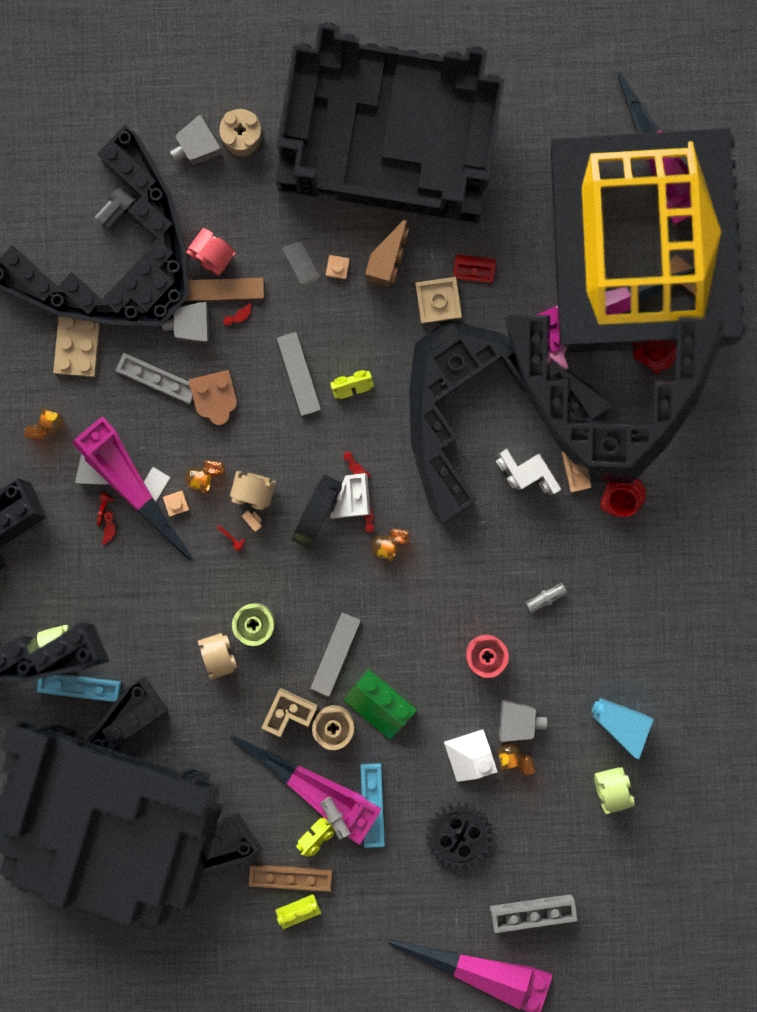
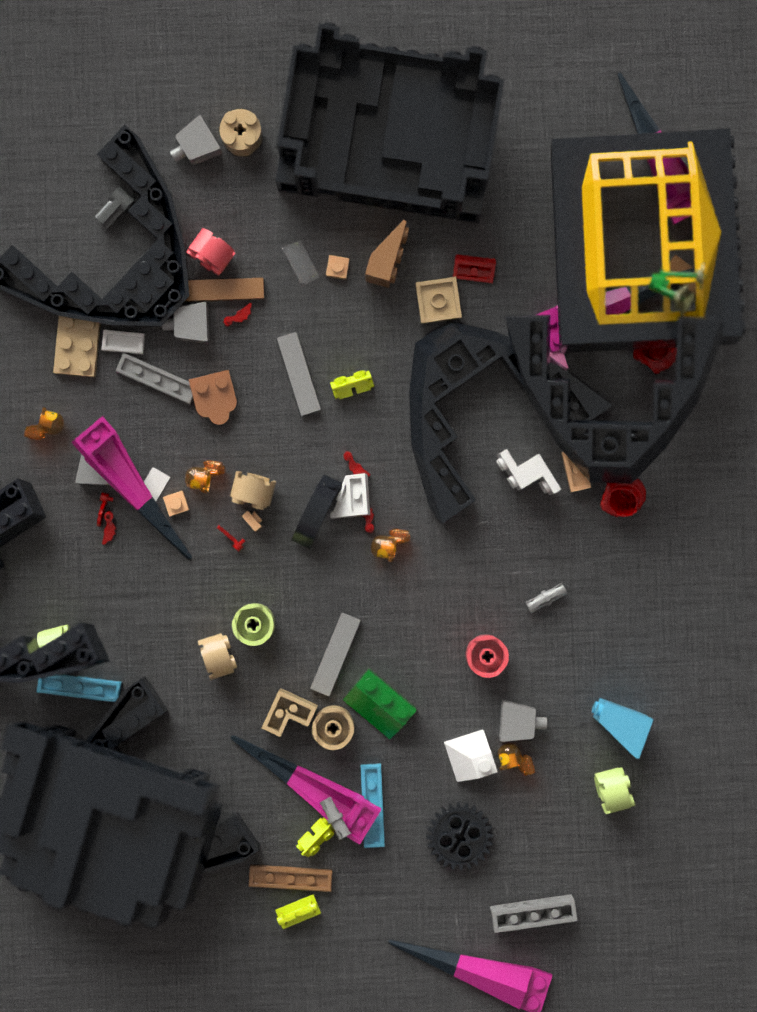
(123, 342): none -> white tile
(660, 284): none -> plant

